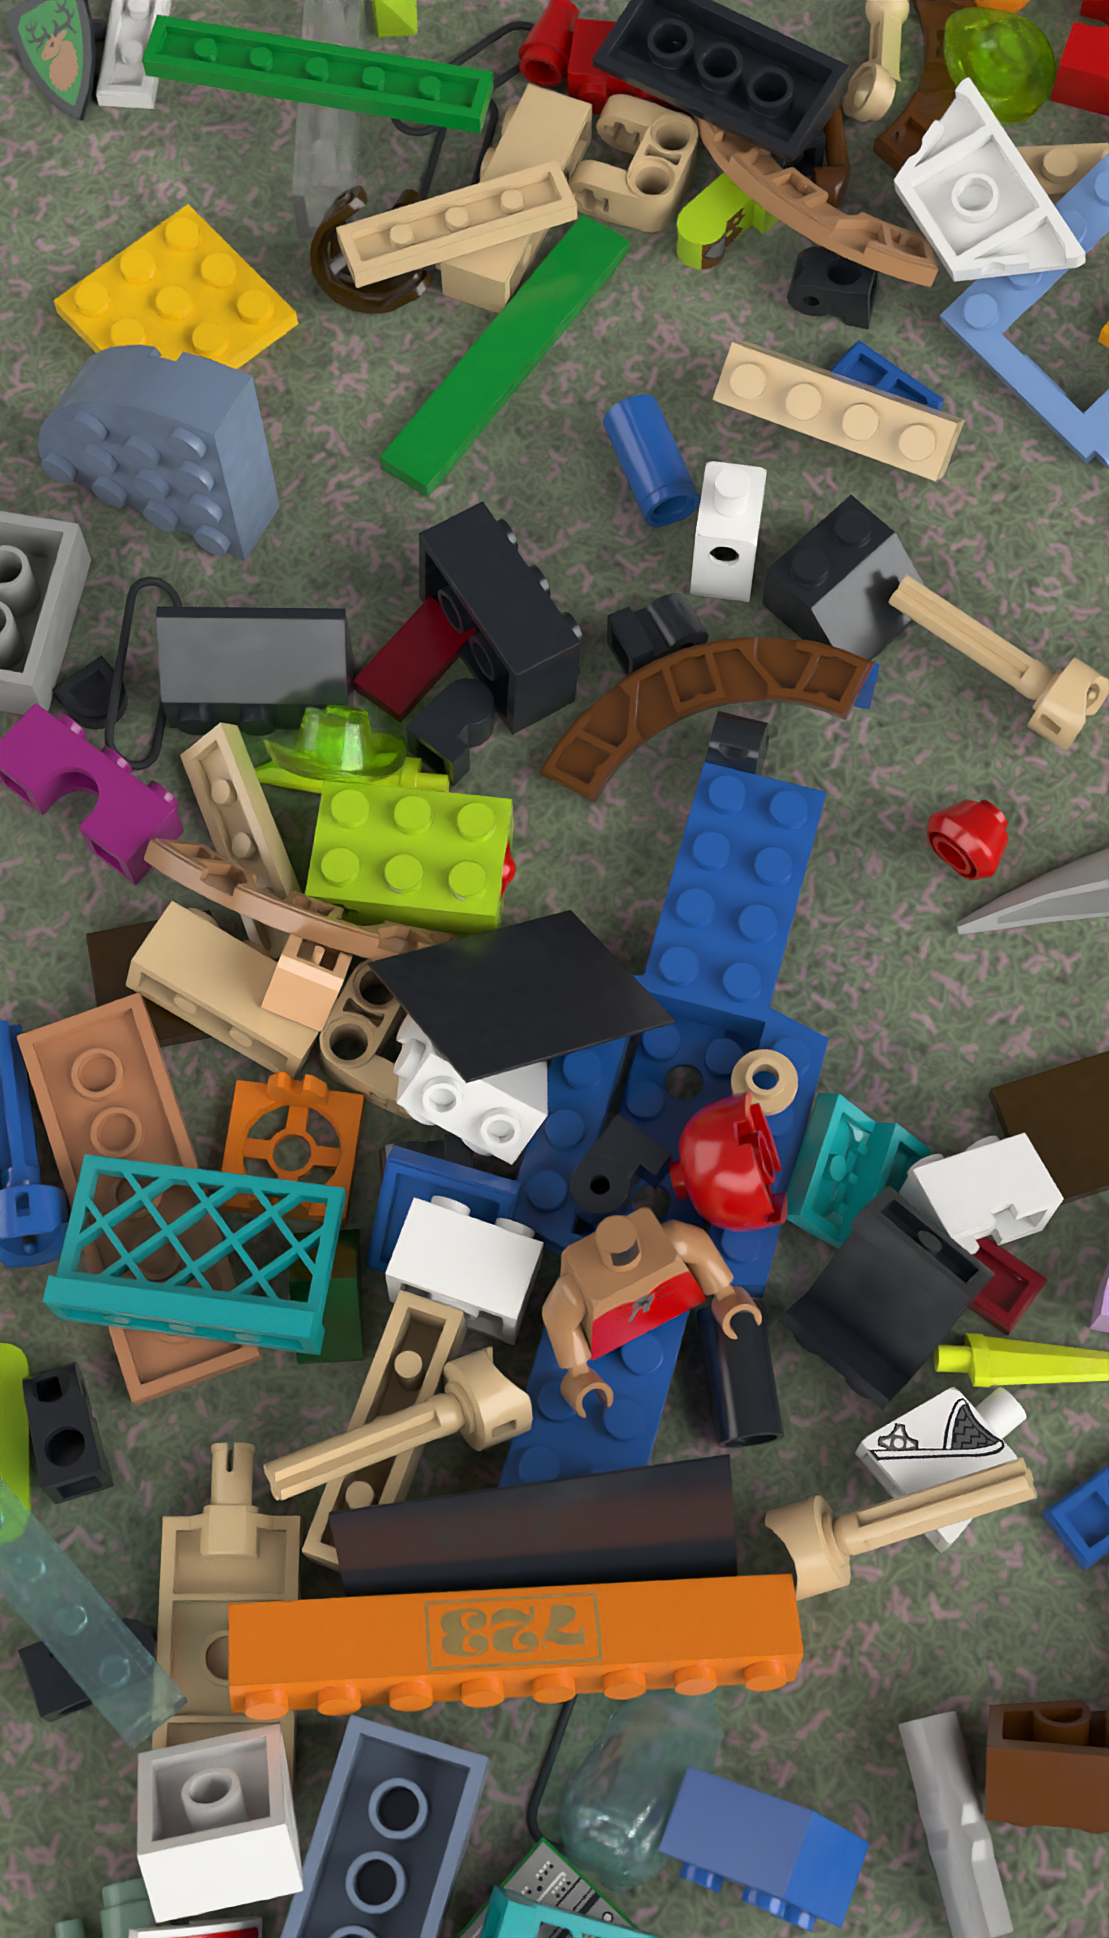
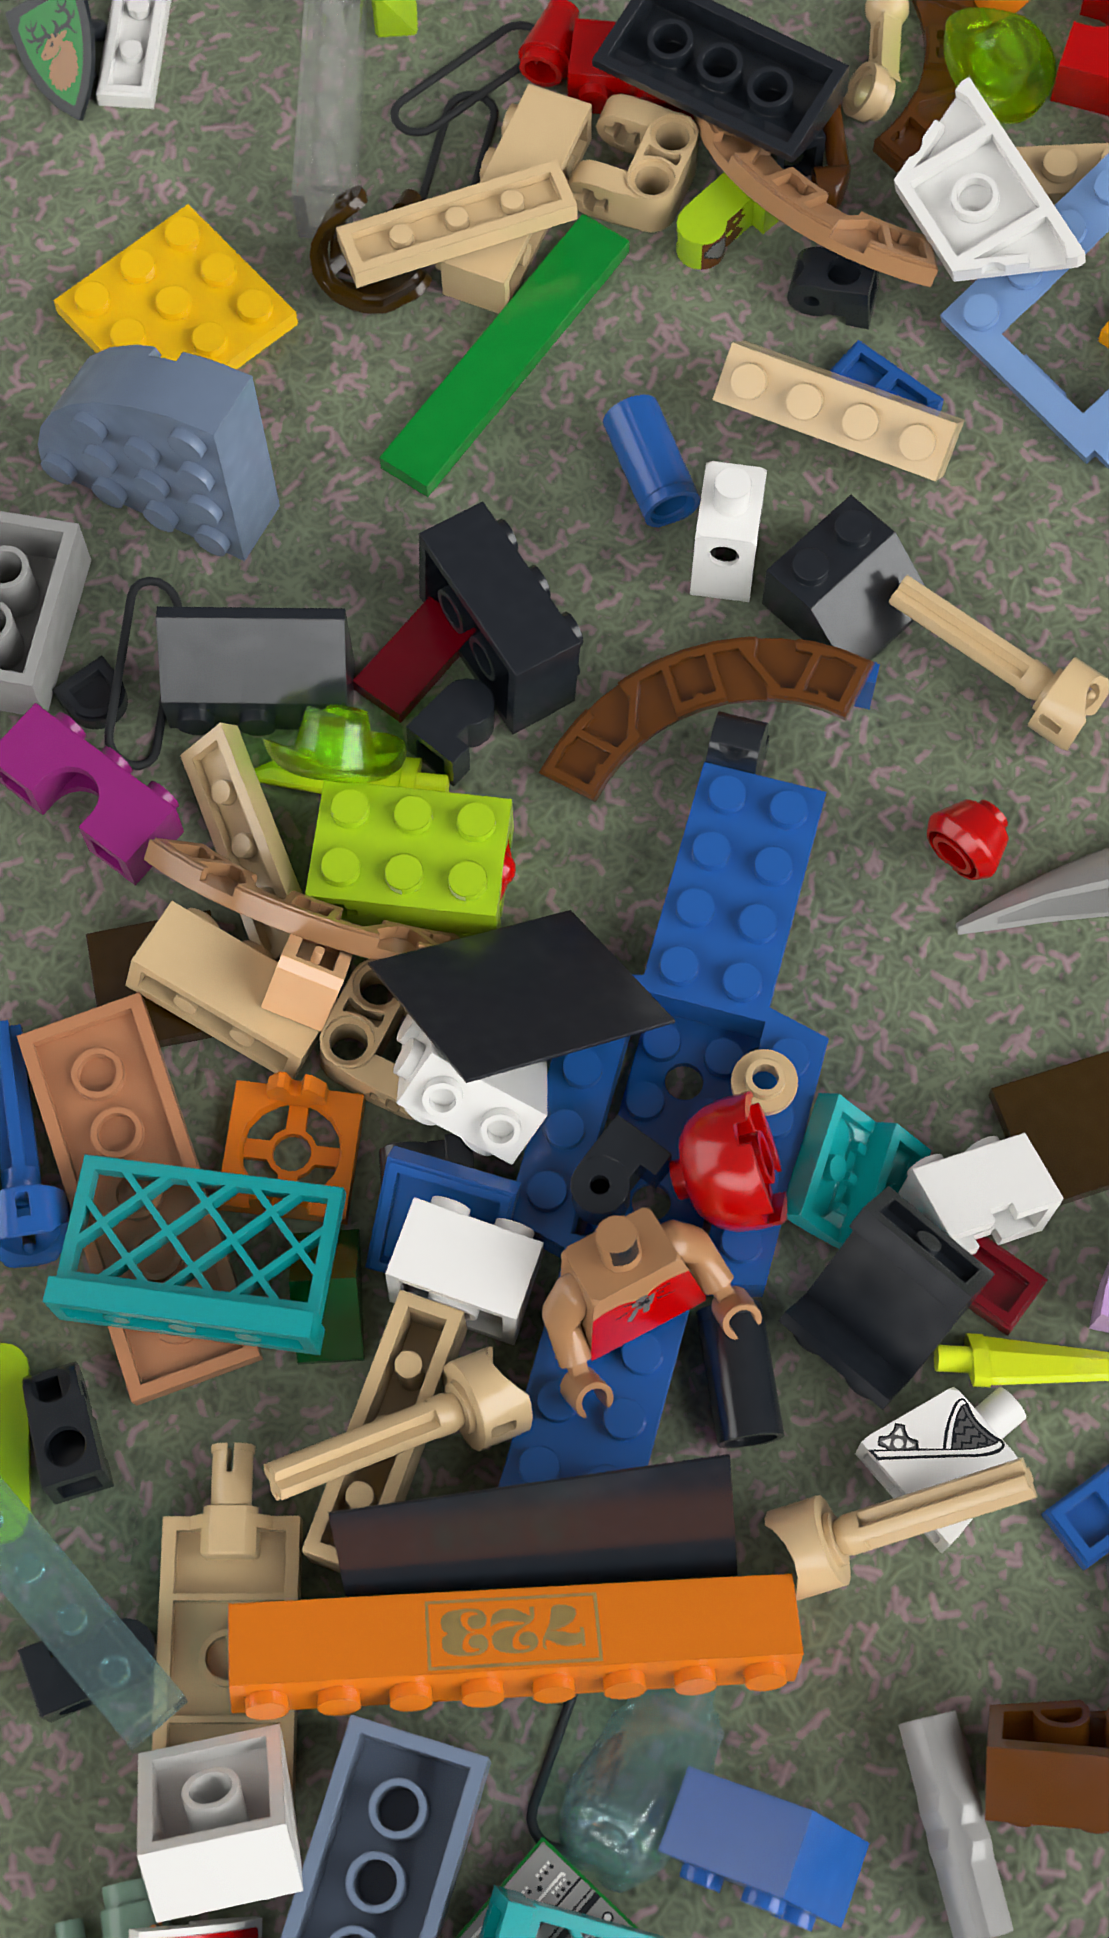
(318, 73): green plate -> none
(653, 631): black leg -> none

